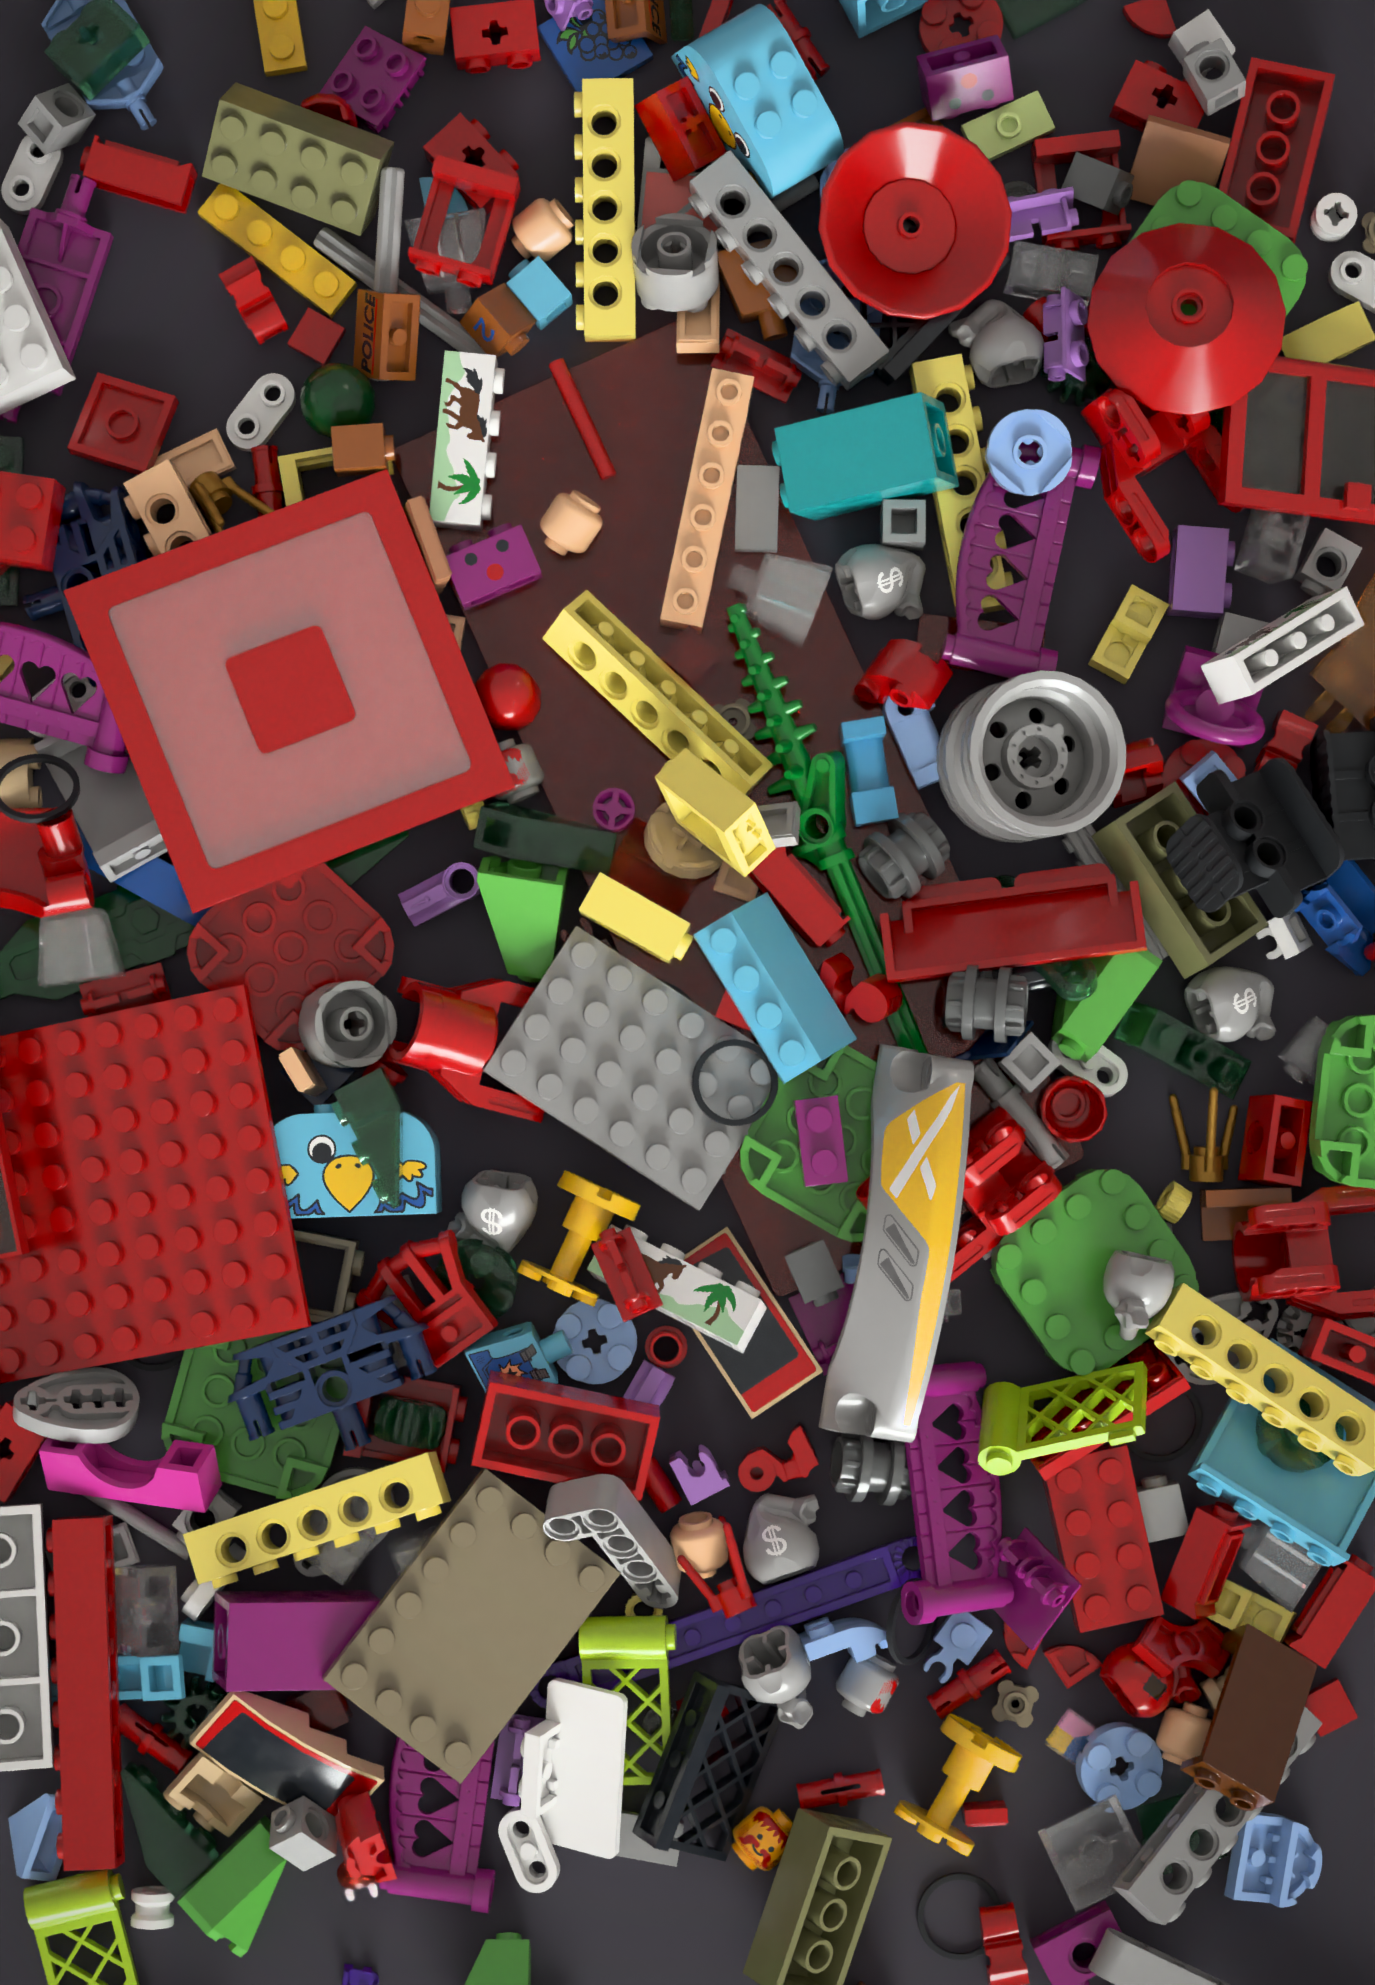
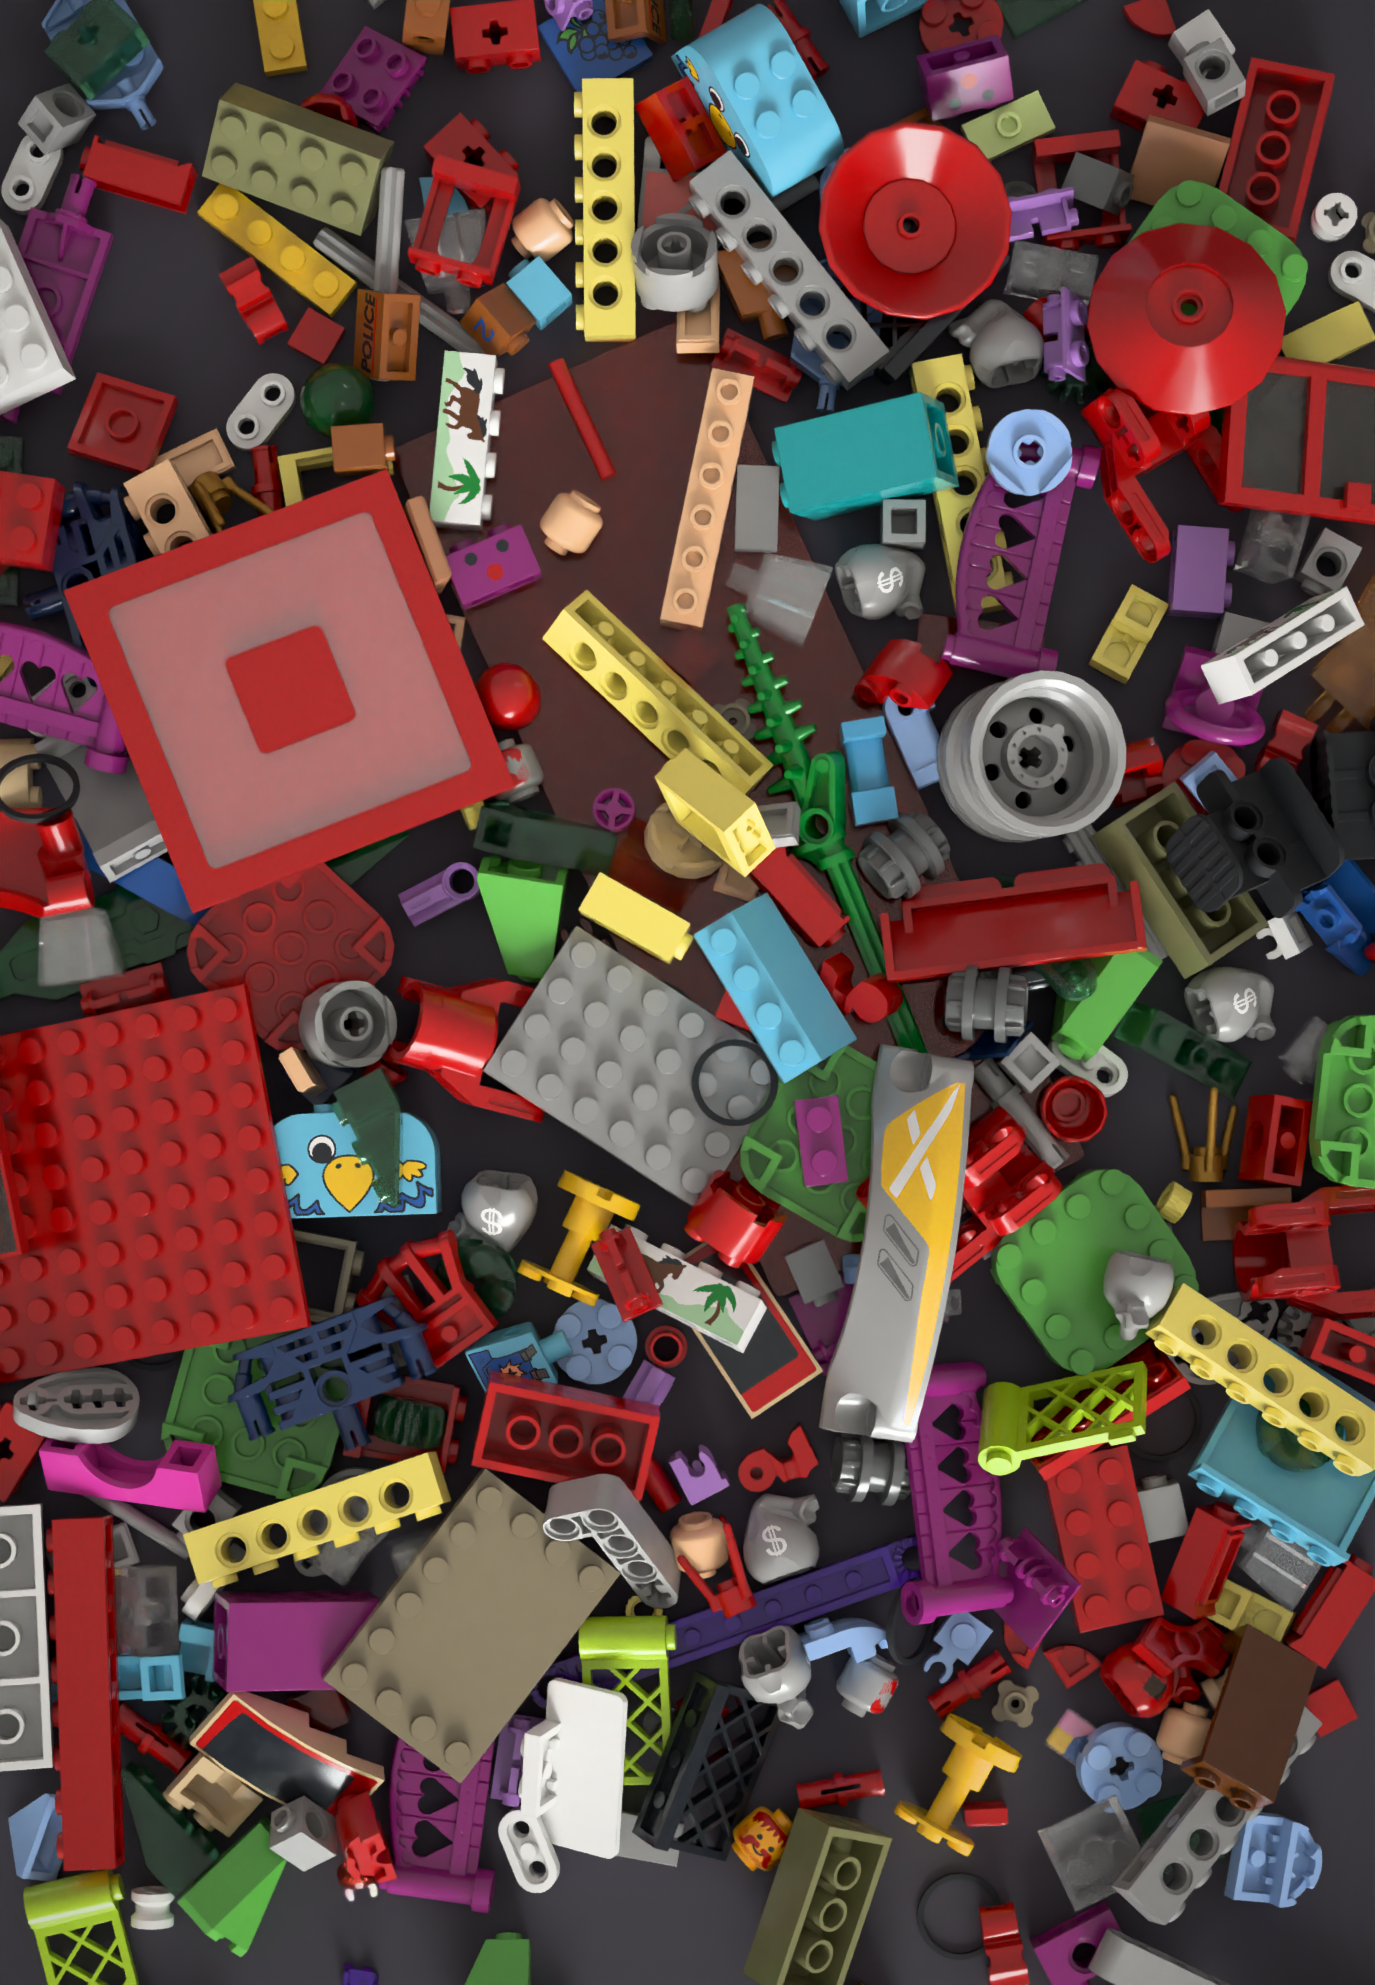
(734, 1219): none -> red brick

